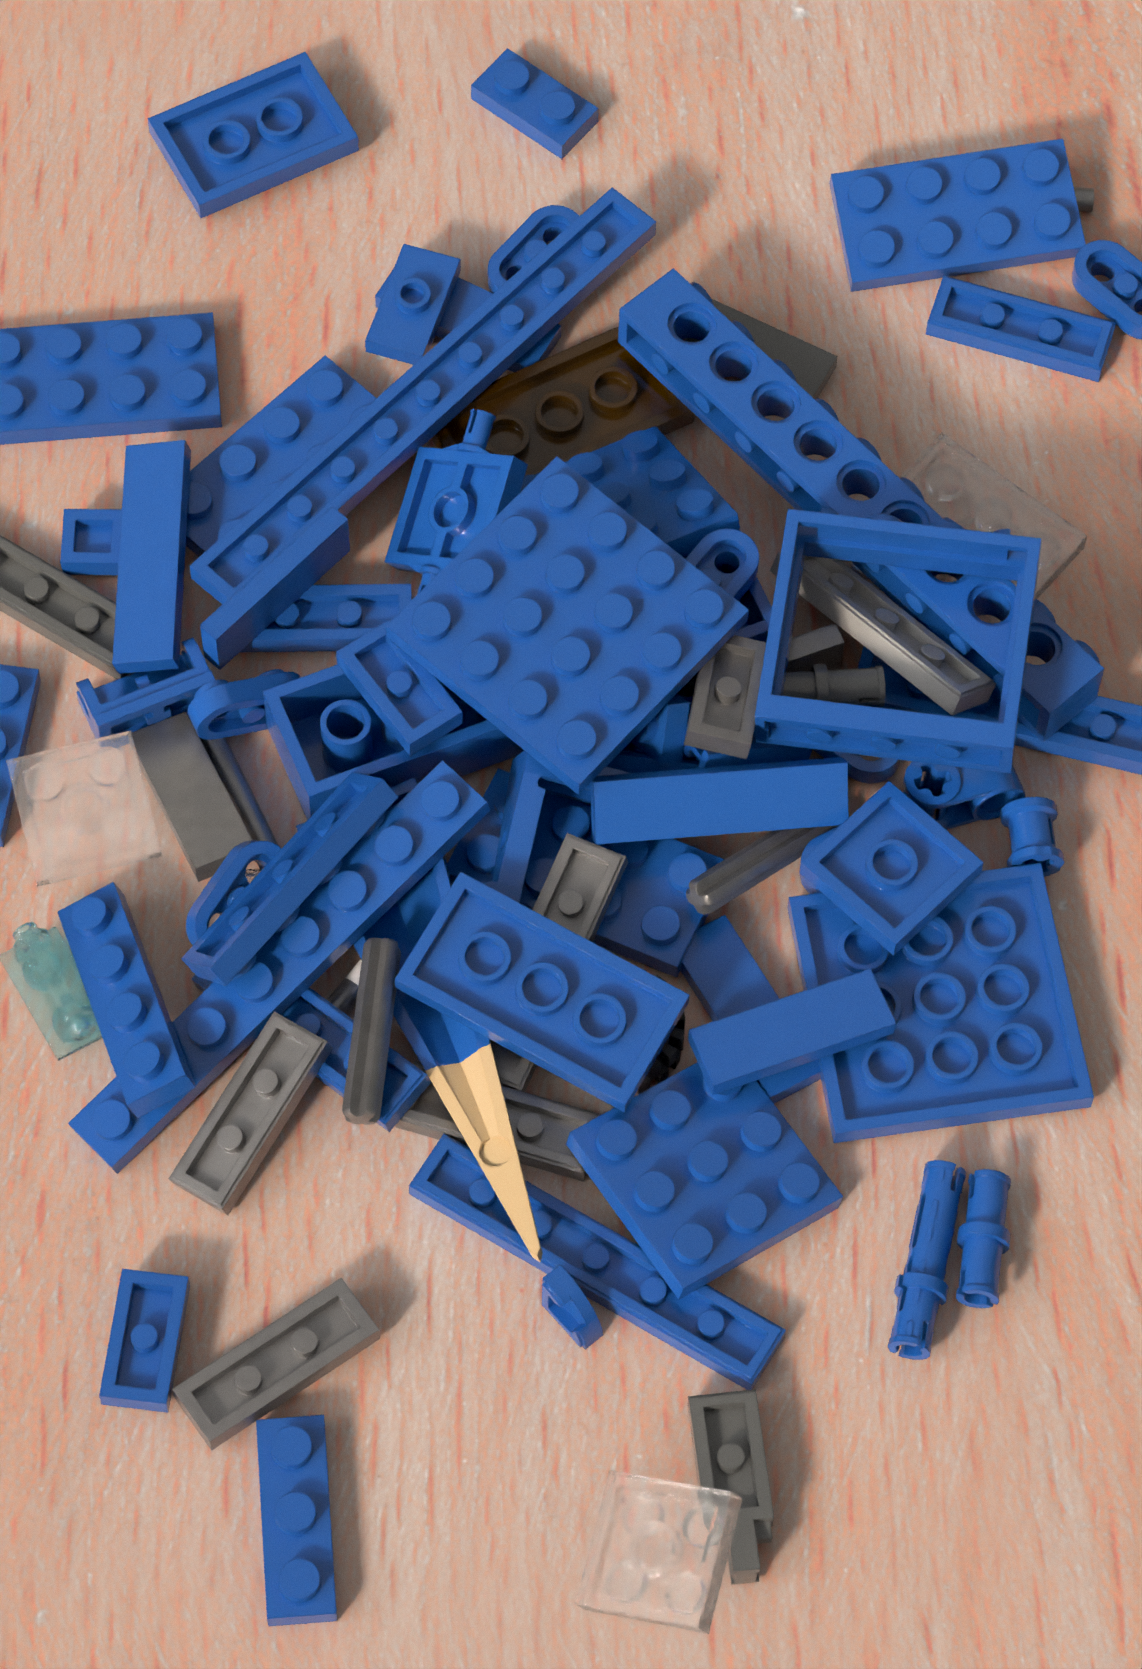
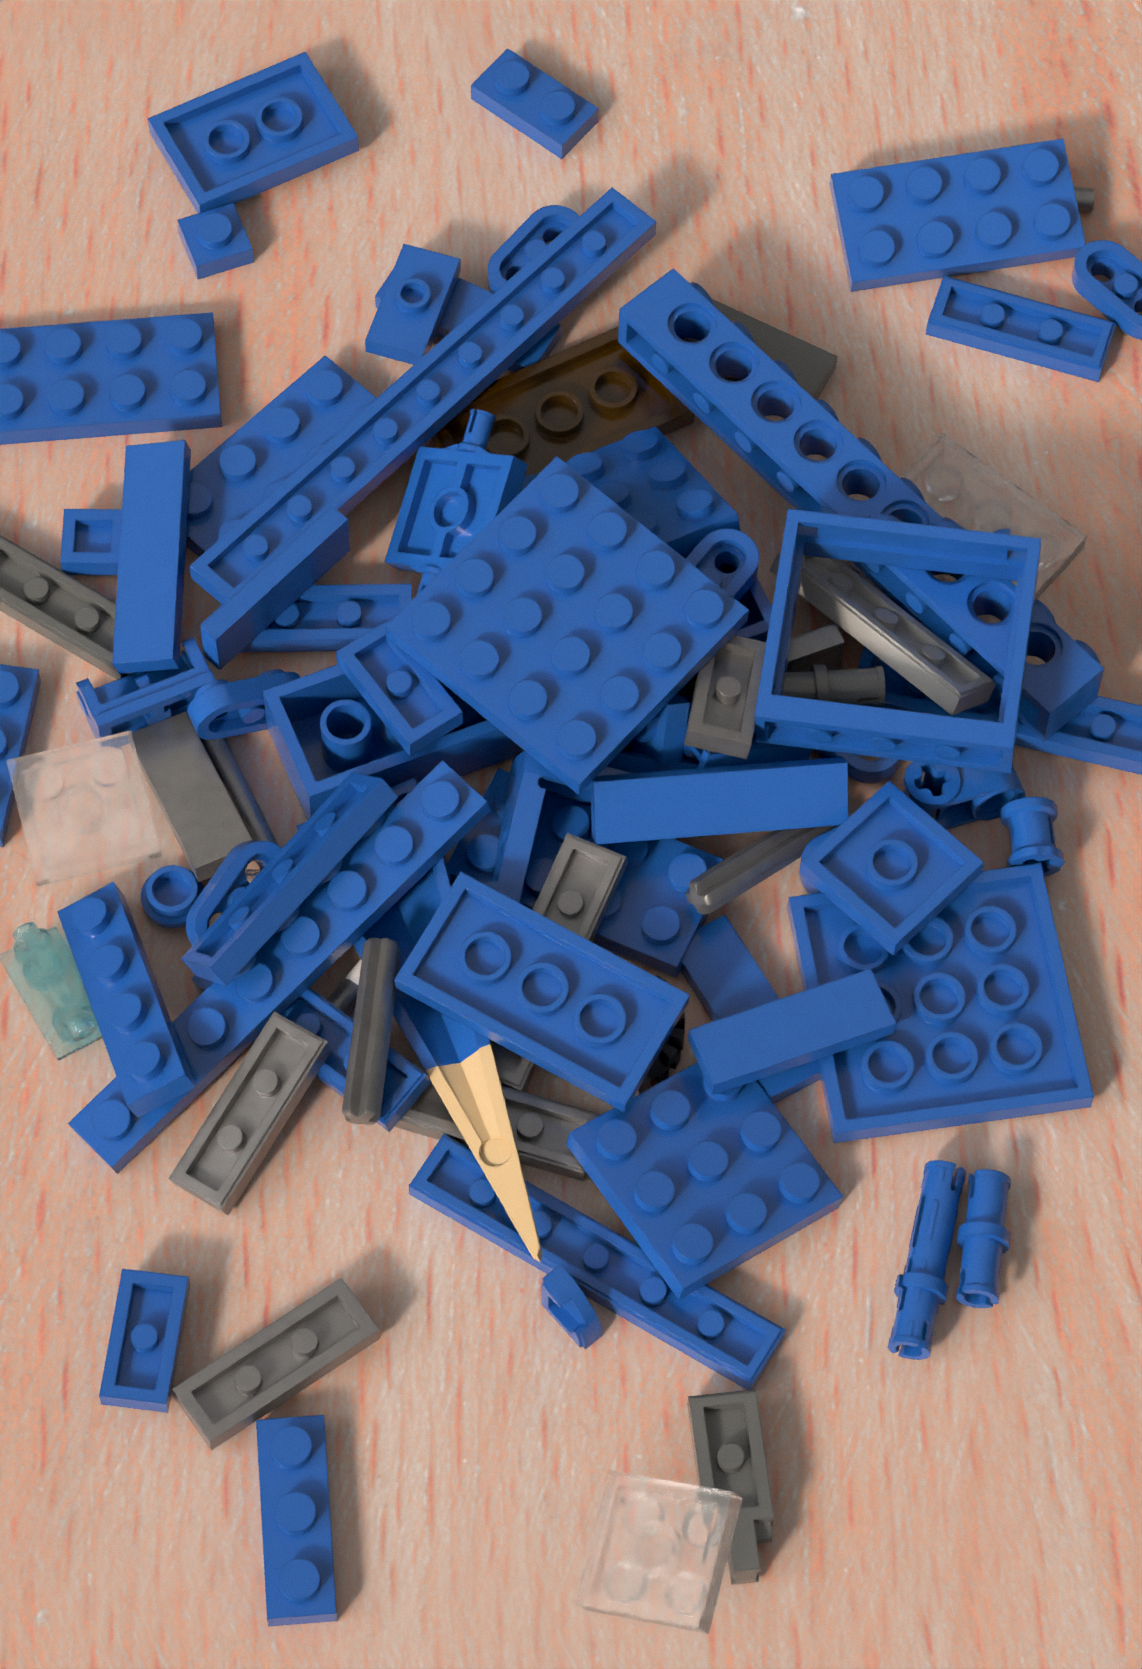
(170, 895): none -> blue plate
(215, 241): none -> blue plate

